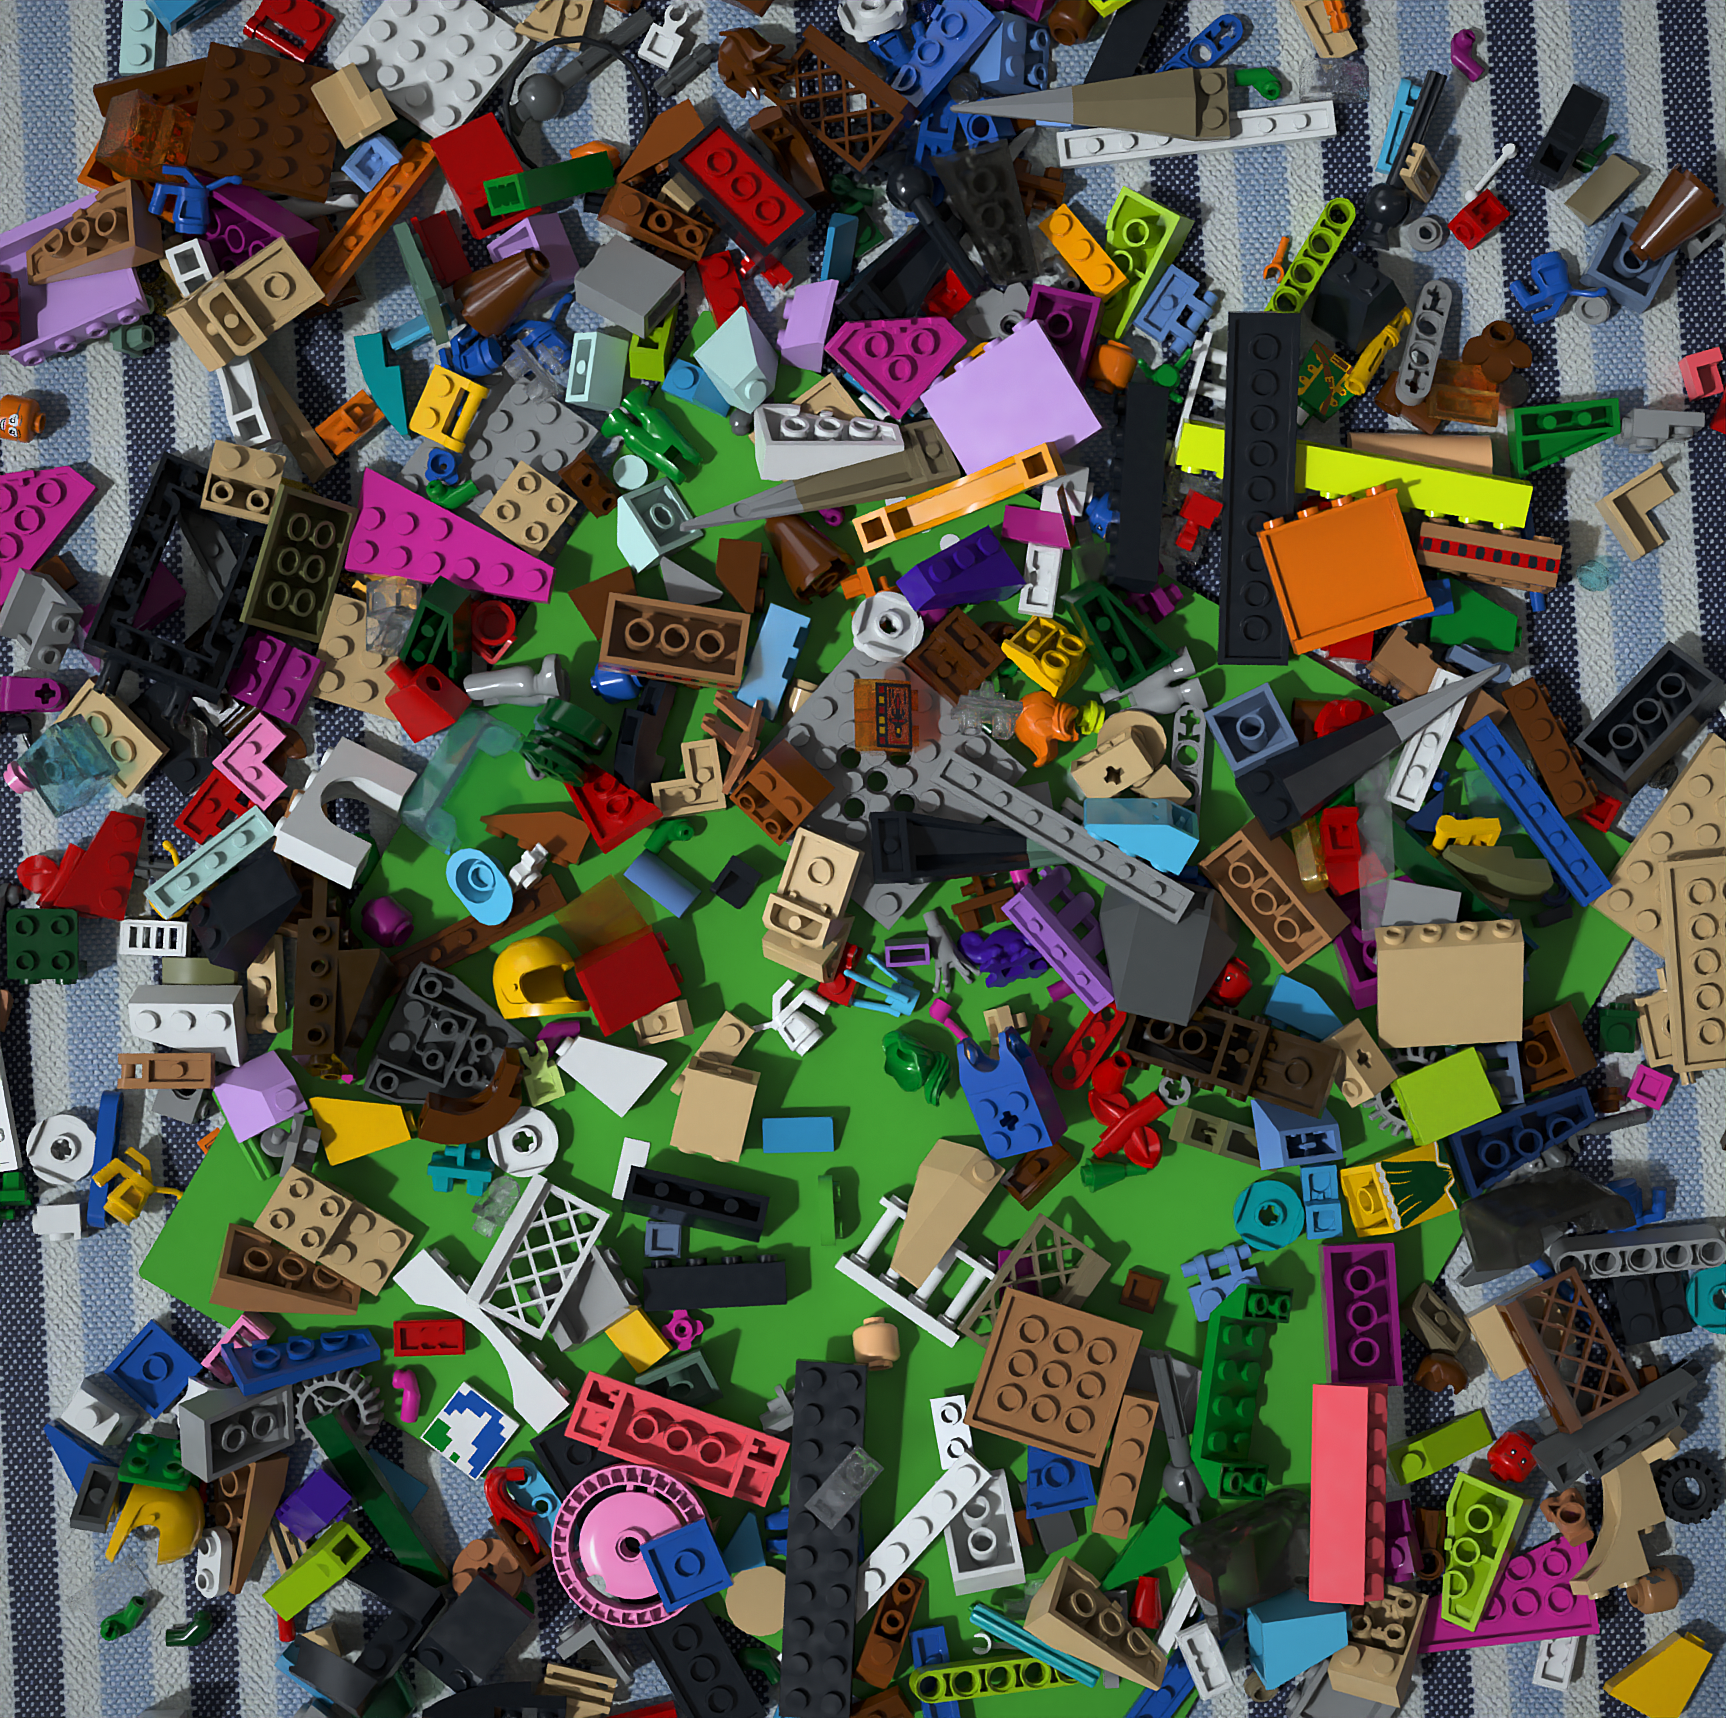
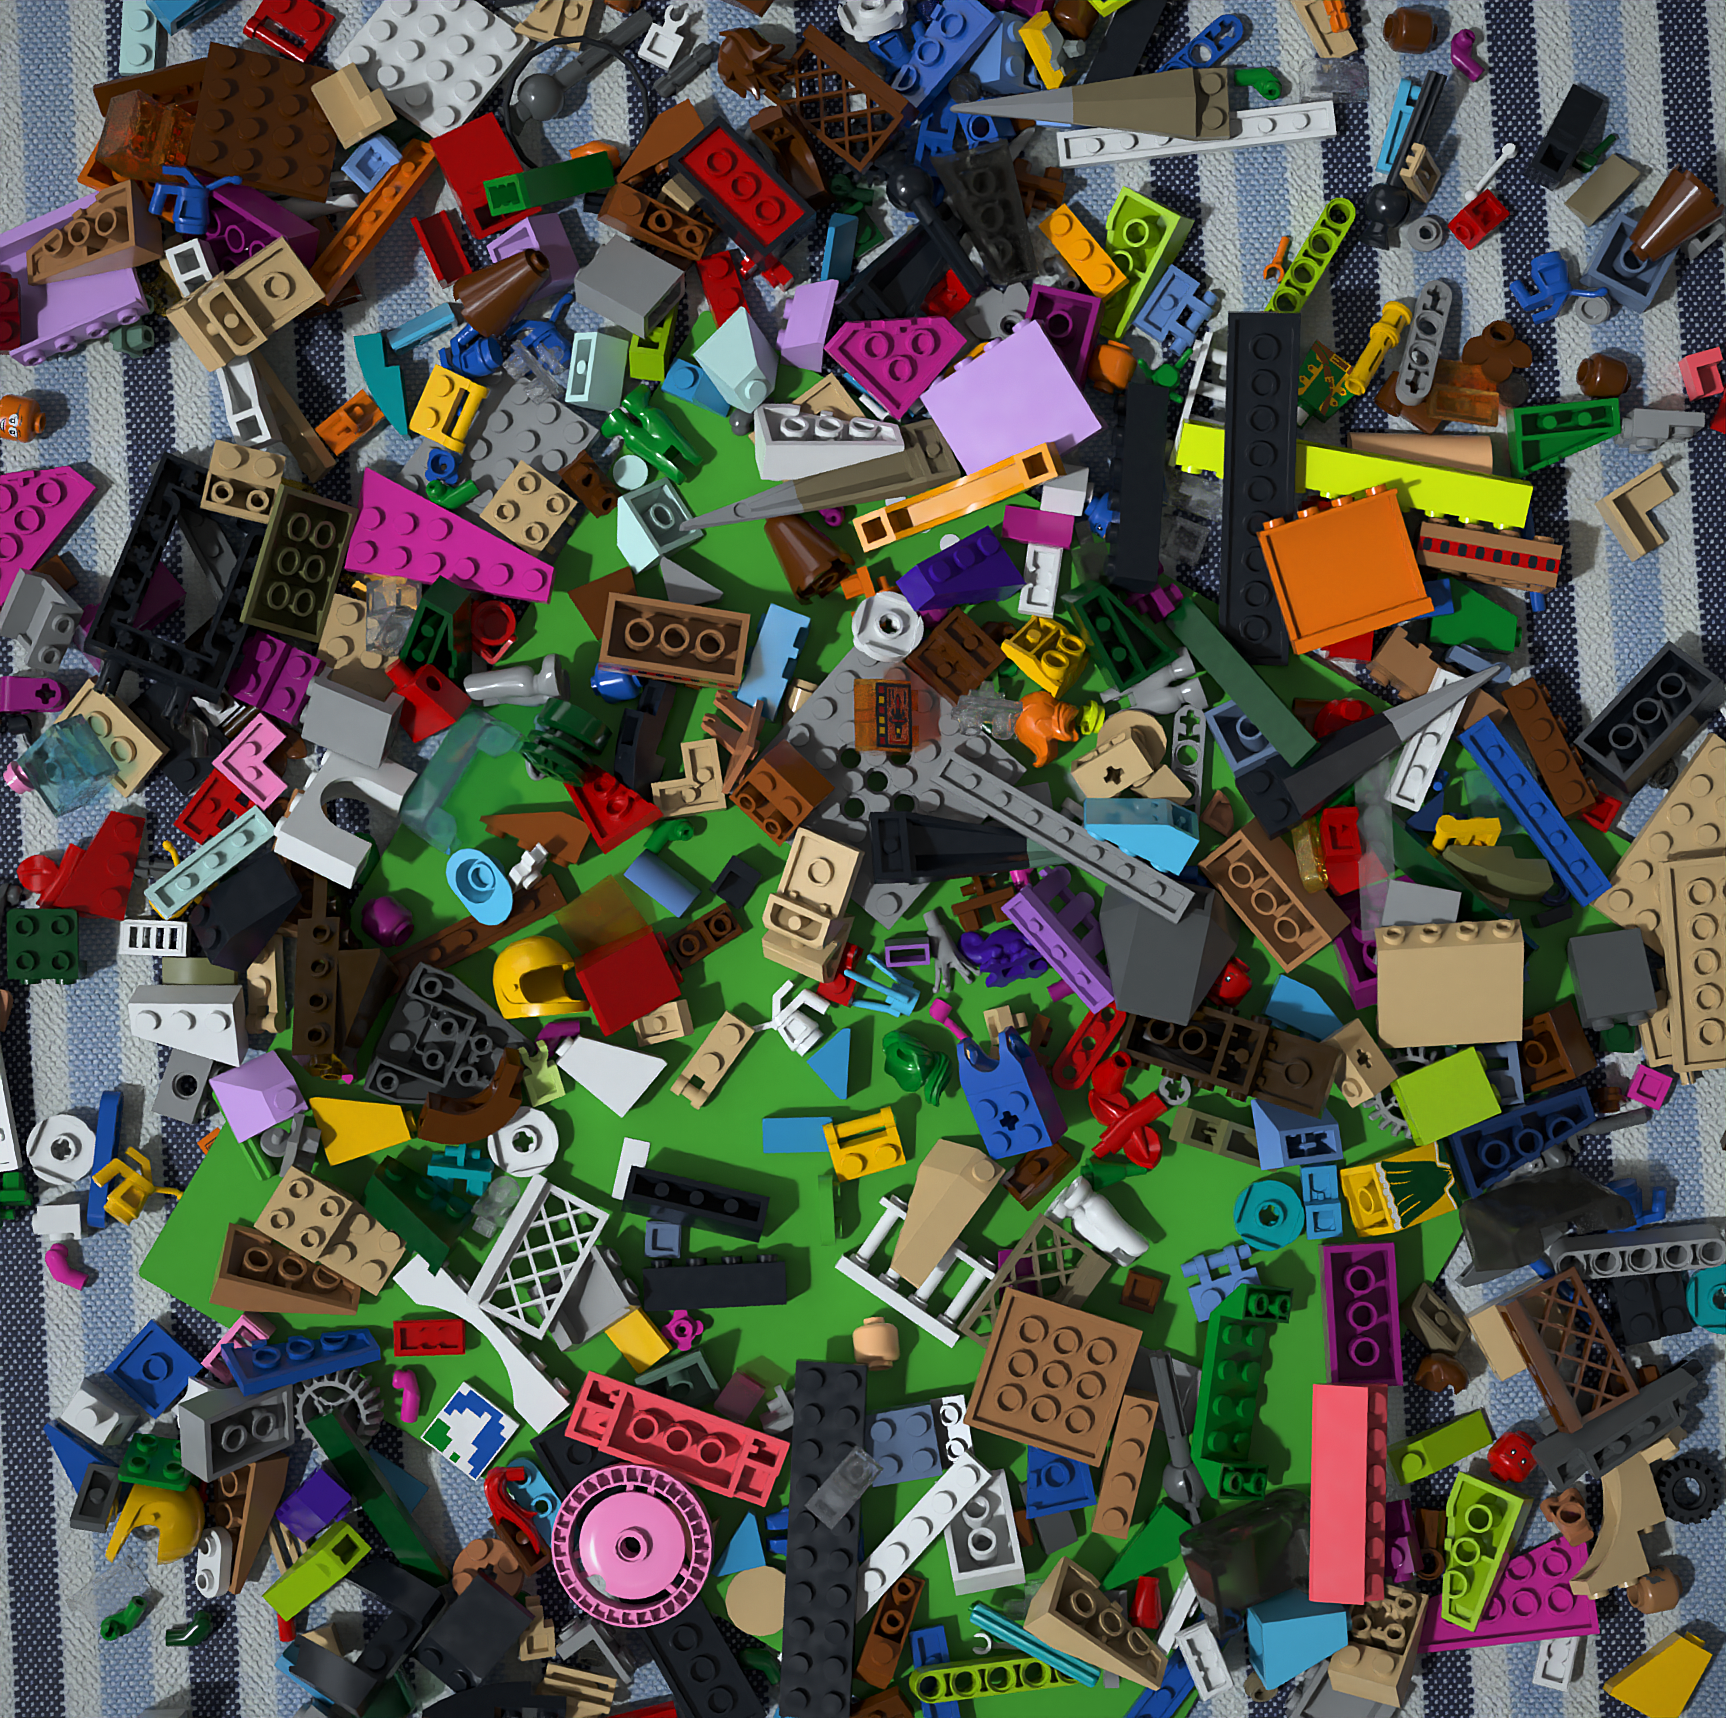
(60, 1269): none -> dark pink arm
(167, 1071): medium nougat plate -> none
(350, 720): none -> light grey panel
(418, 1211): none -> dark green wedge
(420, 275): sand green plate -> none
(539, 1637): none -> tan plate
(686, 1564): blue plate -> none
(703, 936): none -> reddish brown slope
(714, 1109): tan panel -> none
(739, 572): reddish brown slope -> none
(739, 1397): none -> clear pink panel
(832, 1063): none -> dark azure slope
(867, 1153): none -> yellow plate
(903, 1443): none -> sand blue brick
(1050, 50): none -> piece
(1066, 515): sticker -> none
(1097, 1222): none -> white piece
(1199, 511): red piece -> none
(1219, 815): none -> nougat tile
(1242, 683): none -> dark green tile
(1355, 302): black slope -> none
(1410, 30): none -> reddish brown head
(1593, 576): clear light blue plate -> none
(1603, 376): none -> reddish brown head
(1611, 979): none -> dark grey brick

